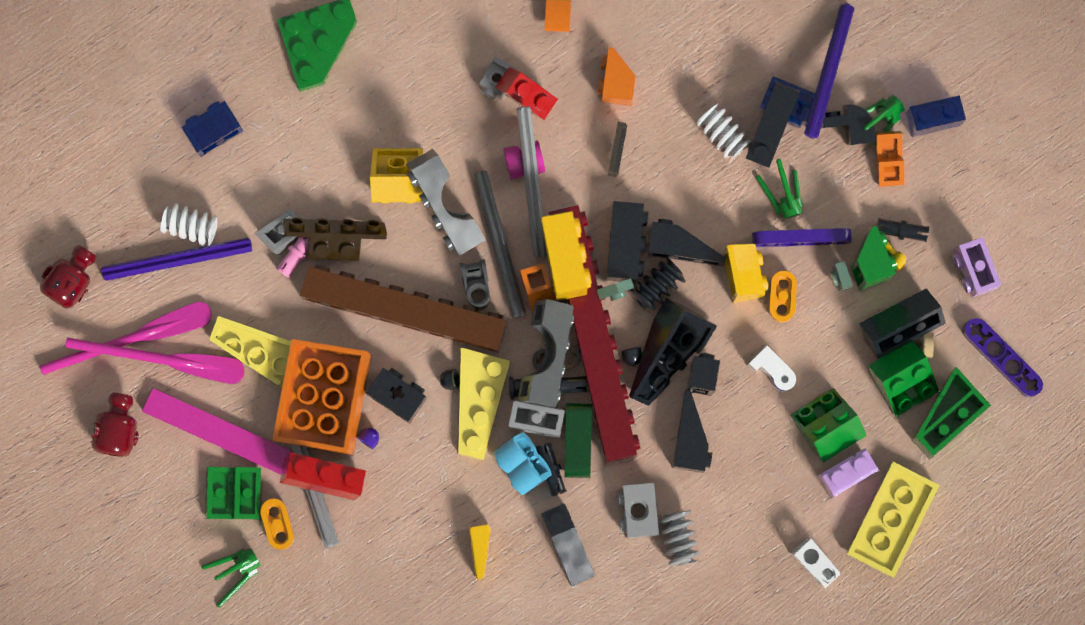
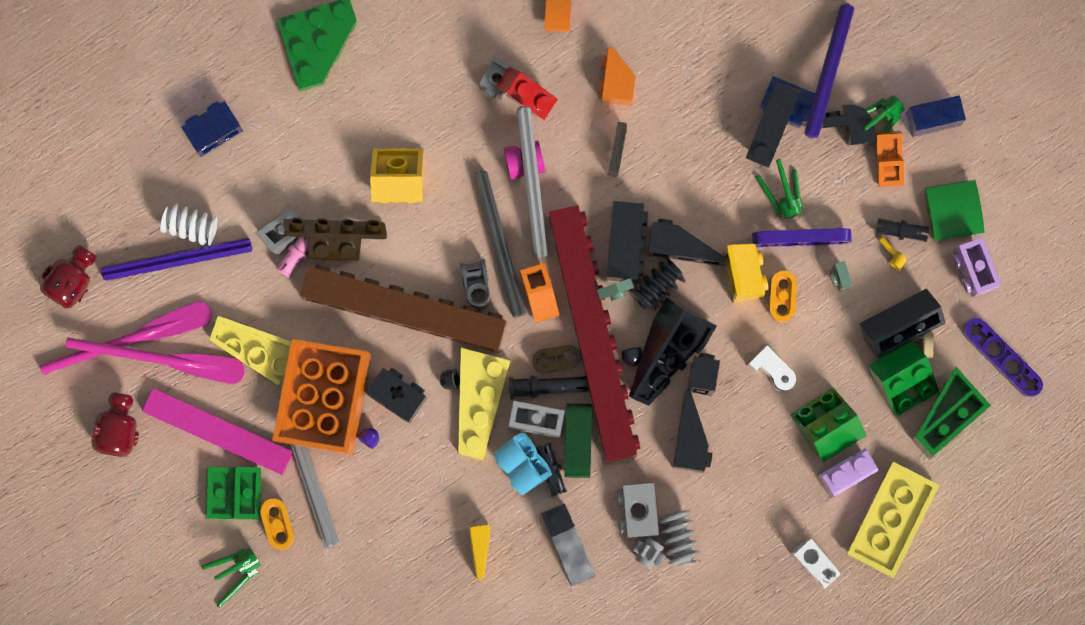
(322, 476): red brick -> none
(430, 176): arch -> none
(553, 323): dark grey arch -> none
(566, 255): yellow brick -> none
(649, 553): none -> light grey gear
(723, 132): white piece -> none
(872, 261): green slope -> none
(954, 210): none -> green slope

